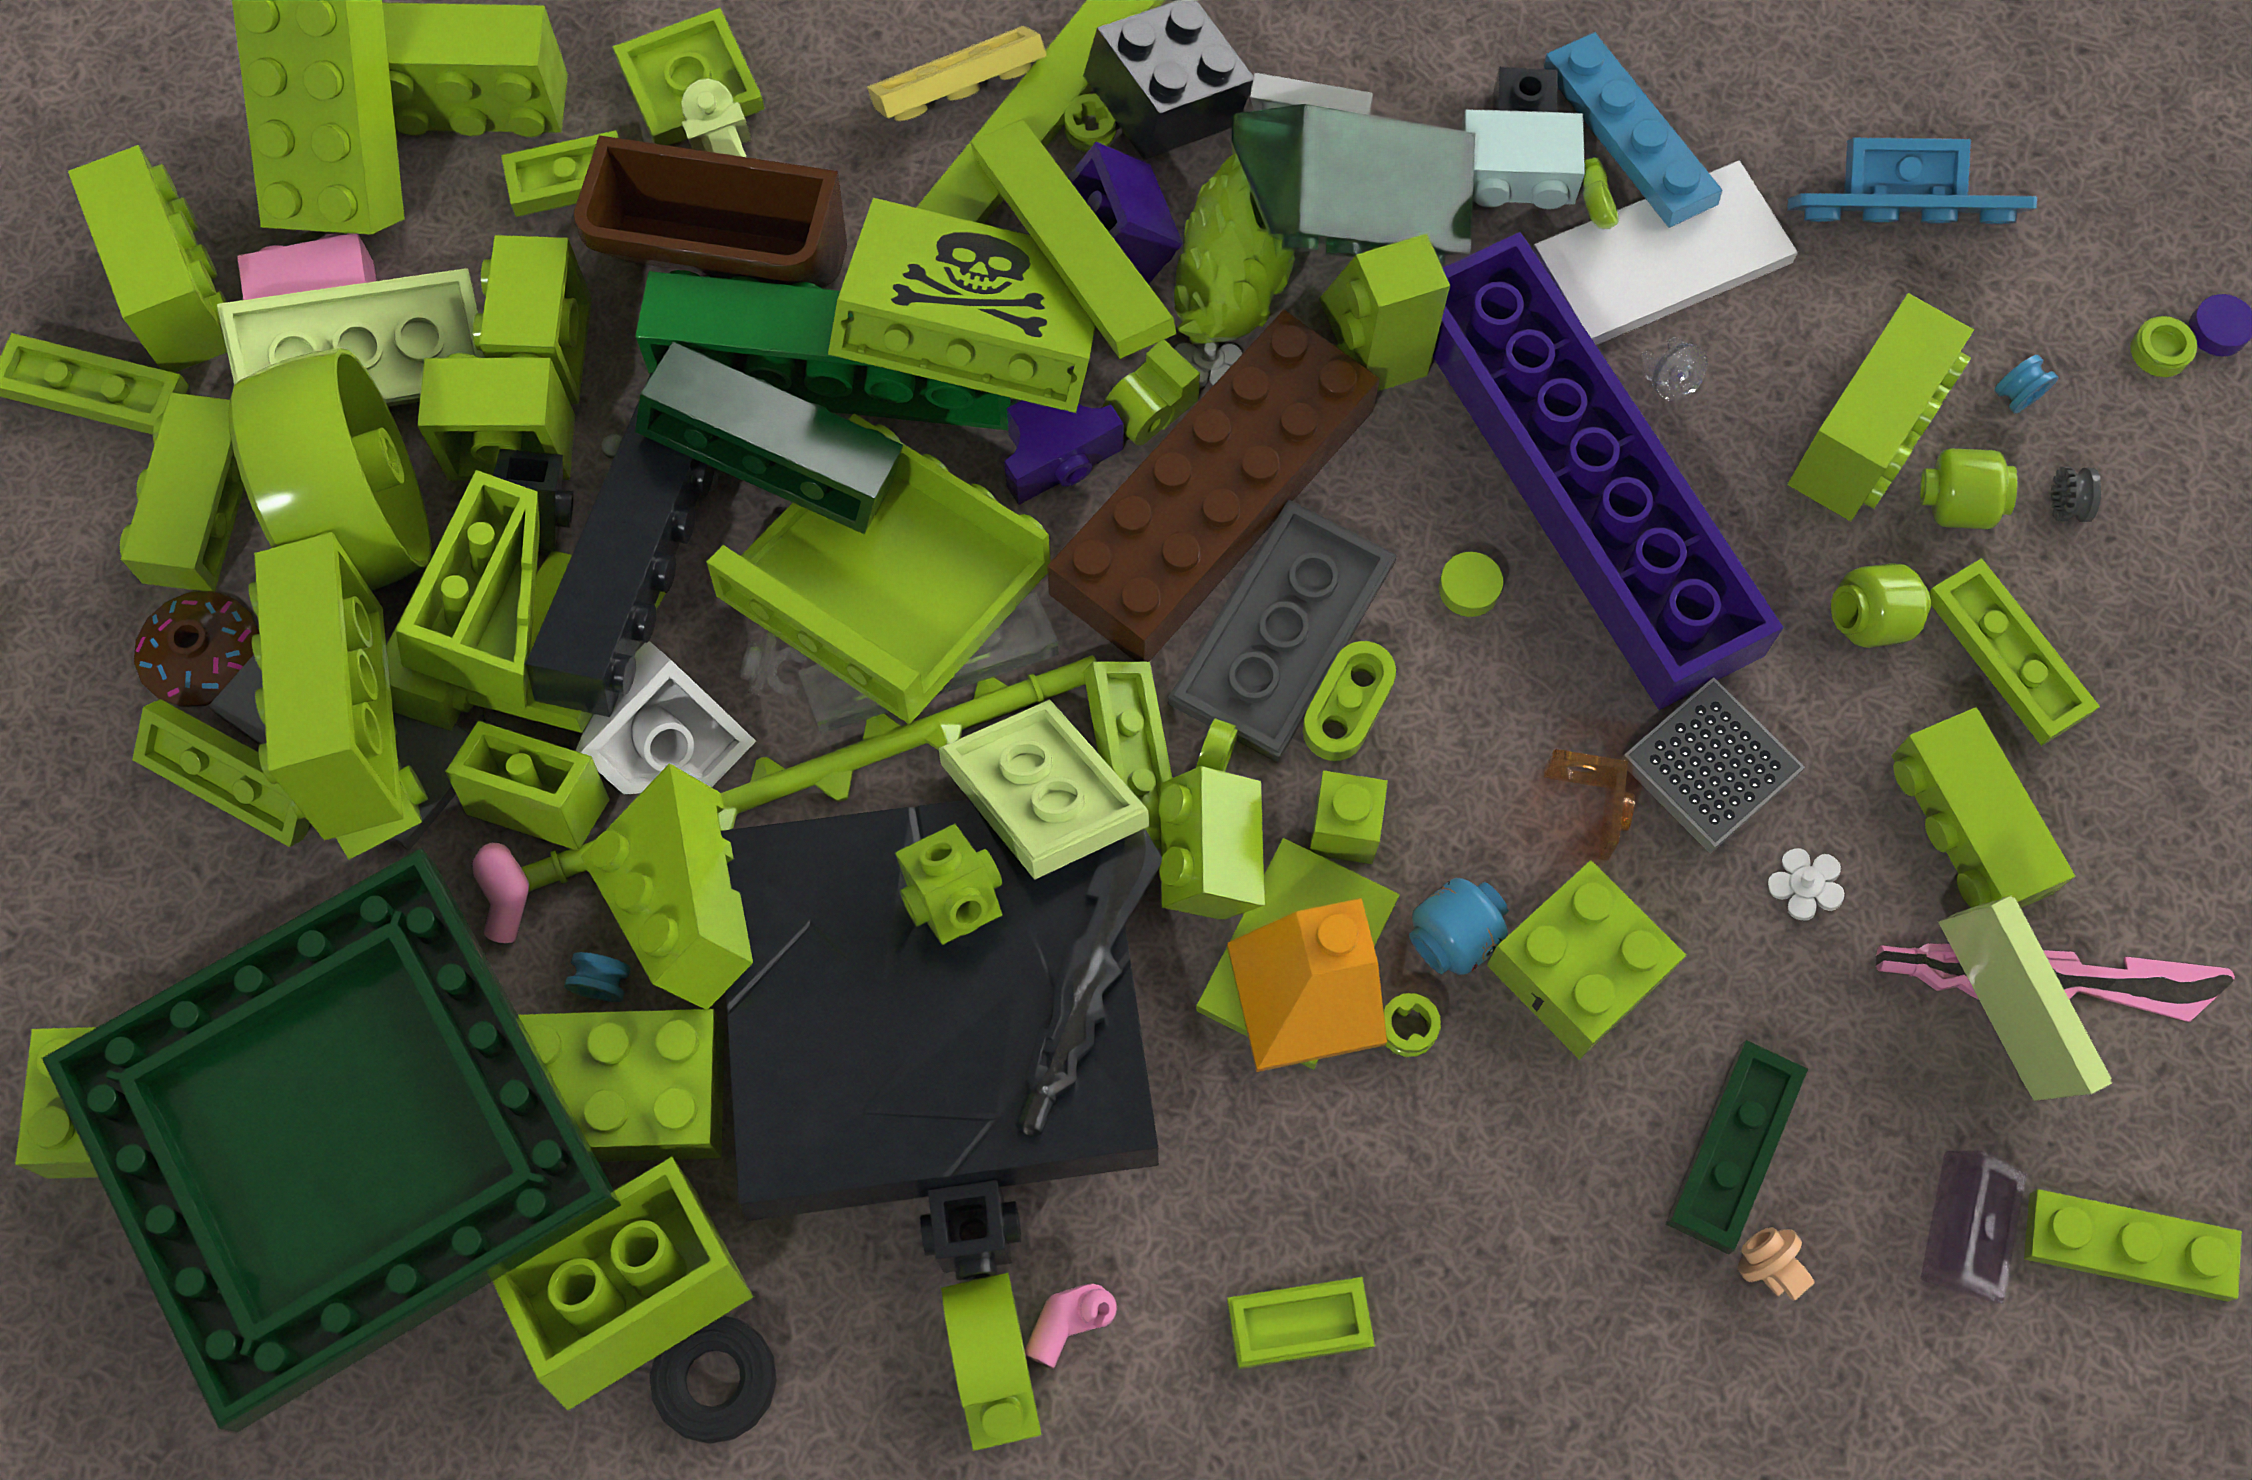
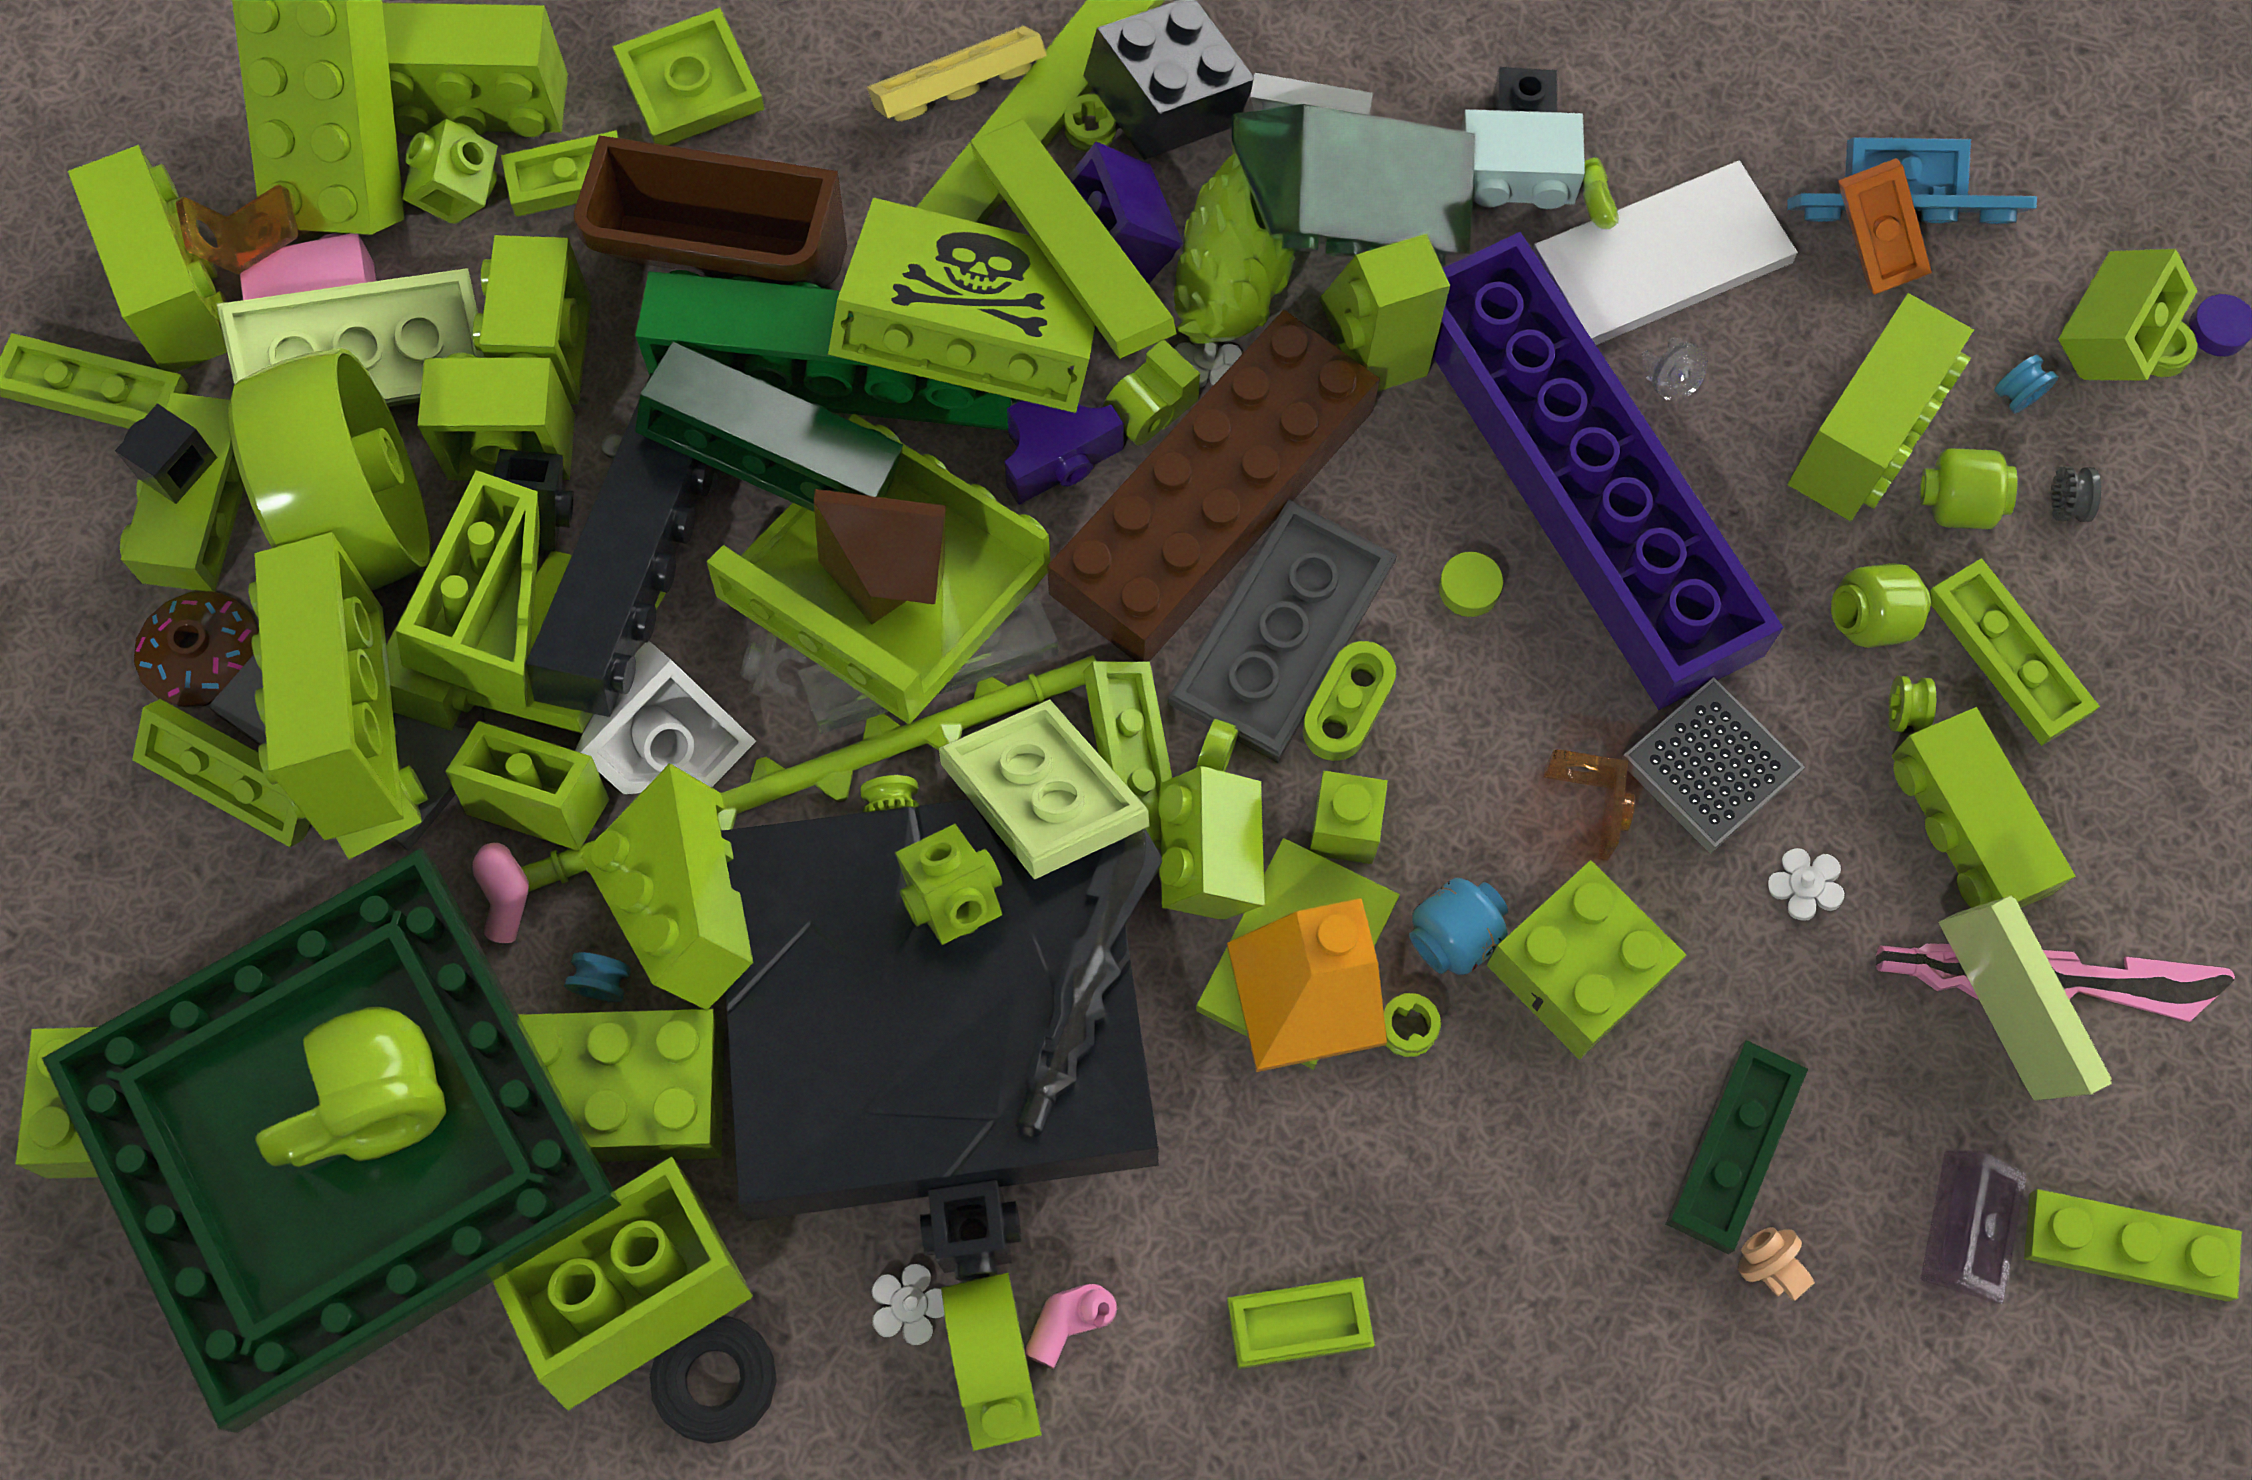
(166, 453): none -> black plate
(245, 234): none -> clear orange bracket
(371, 1088): none -> lime piece
(450, 171): none -> lime brick
(713, 119): yellowish green hips -> none
(881, 549): none -> reddish brown slope
(889, 793): none -> lime bush
(907, 1305): none -> white plant
(1633, 130): dark azure plate -> none
(1885, 226): none -> orange plate
(1912, 704): none -> lime bush
(2128, 315): none -> lime brick

